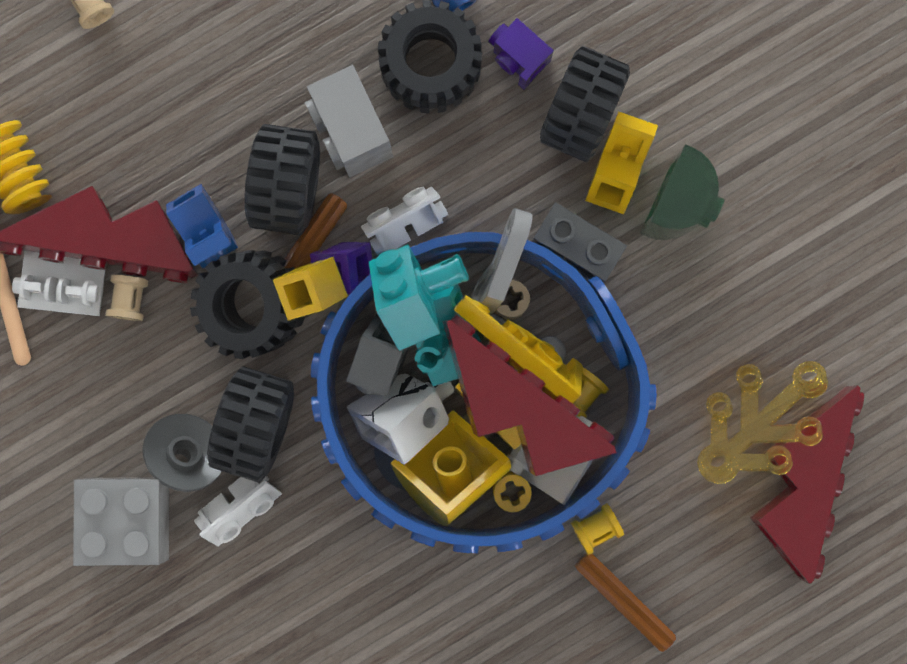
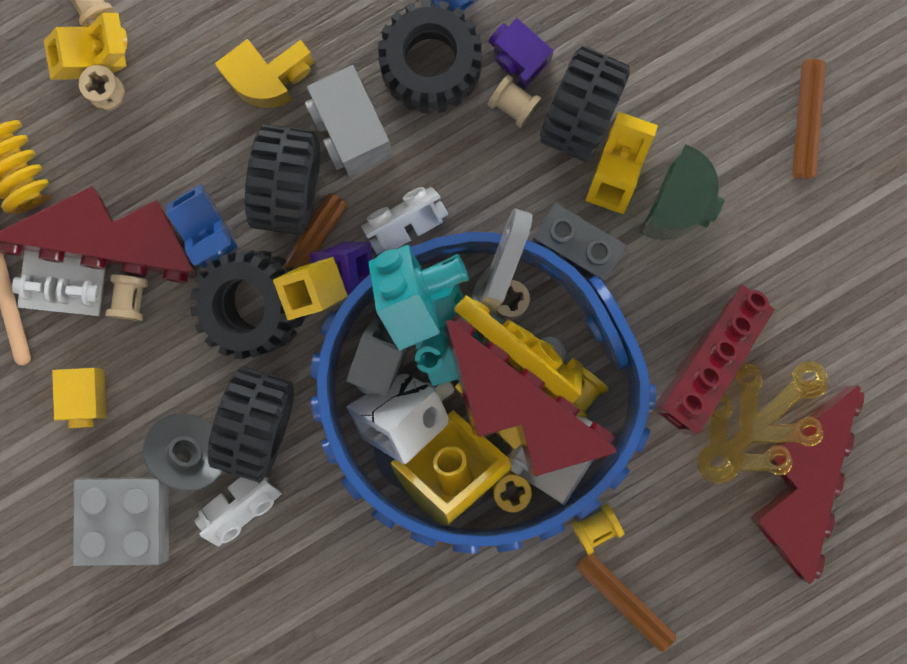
(77, 48): none -> yellow brick
(79, 396): none -> yellow brick
(89, 87): none -> tan bush
(262, 82): none -> yellow brick
(514, 101): none -> tan bush
(714, 361): none -> dark red slope
(809, 119): none -> dark orange axle

